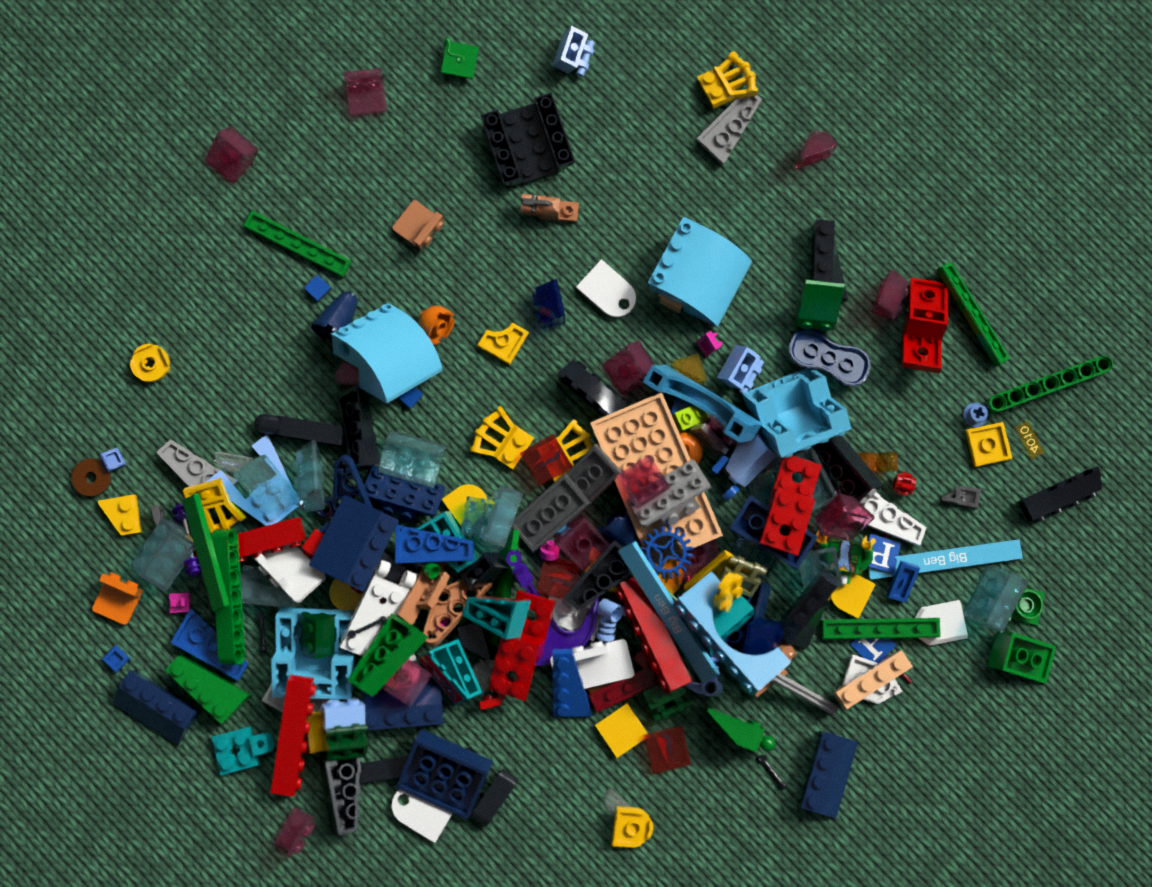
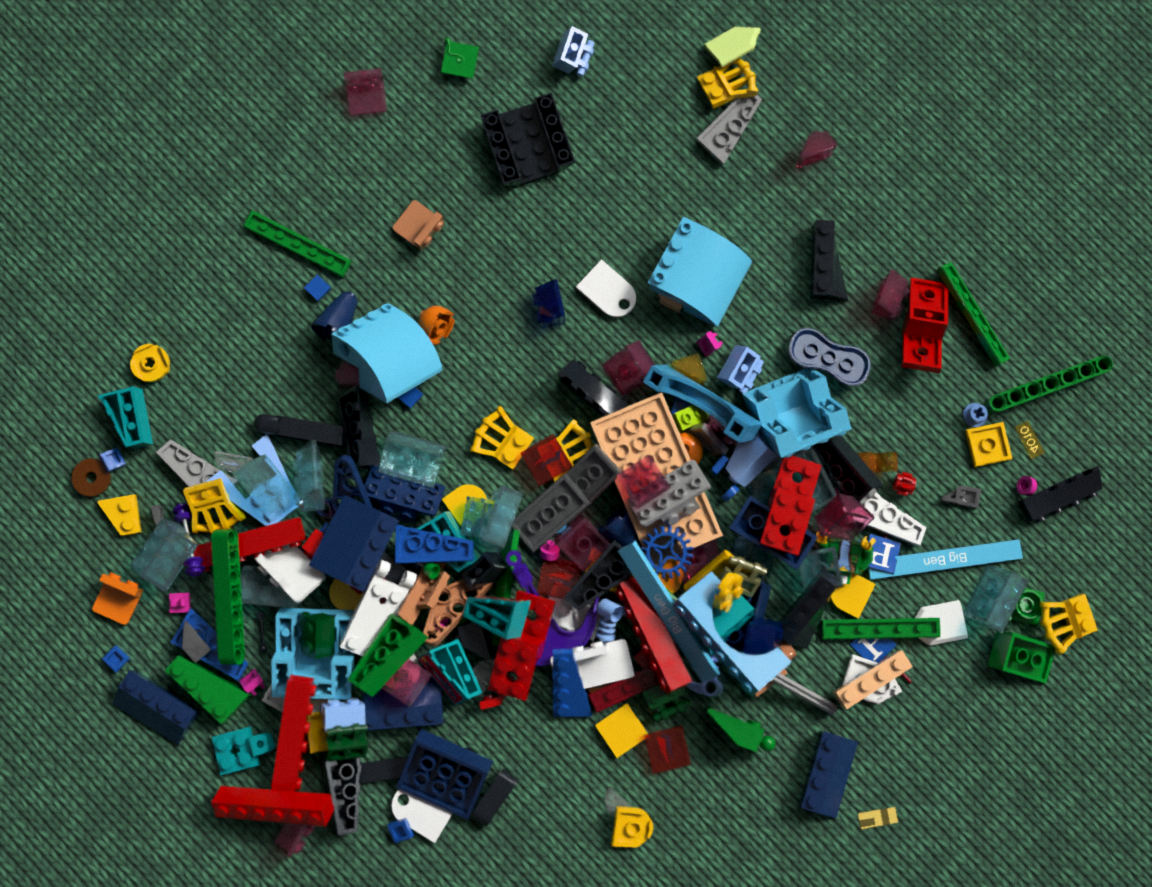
(129, 415): none -> teal wedge
(193, 643): none -> flat silver slope
(206, 552): green tile -> none
(231, 154): clear pink slope -> none
(251, 681): none -> dark pink tile
(273, 805): none -> red brick
(352, 633): black hinge -> none
(400, 830): none -> blue tile
(503, 343): yellow tile -> none
(549, 208): nougat plate -> none
(732, 44): none -> yellowish green tile
(762, 758): black hinge -> none
(819, 305): green slope -> none
(878, 817): none -> clear yellow sticker
(903, 581): blue plate -> none
(1026, 485): none -> dark pink tile
(1078, 619): none -> yellow plate

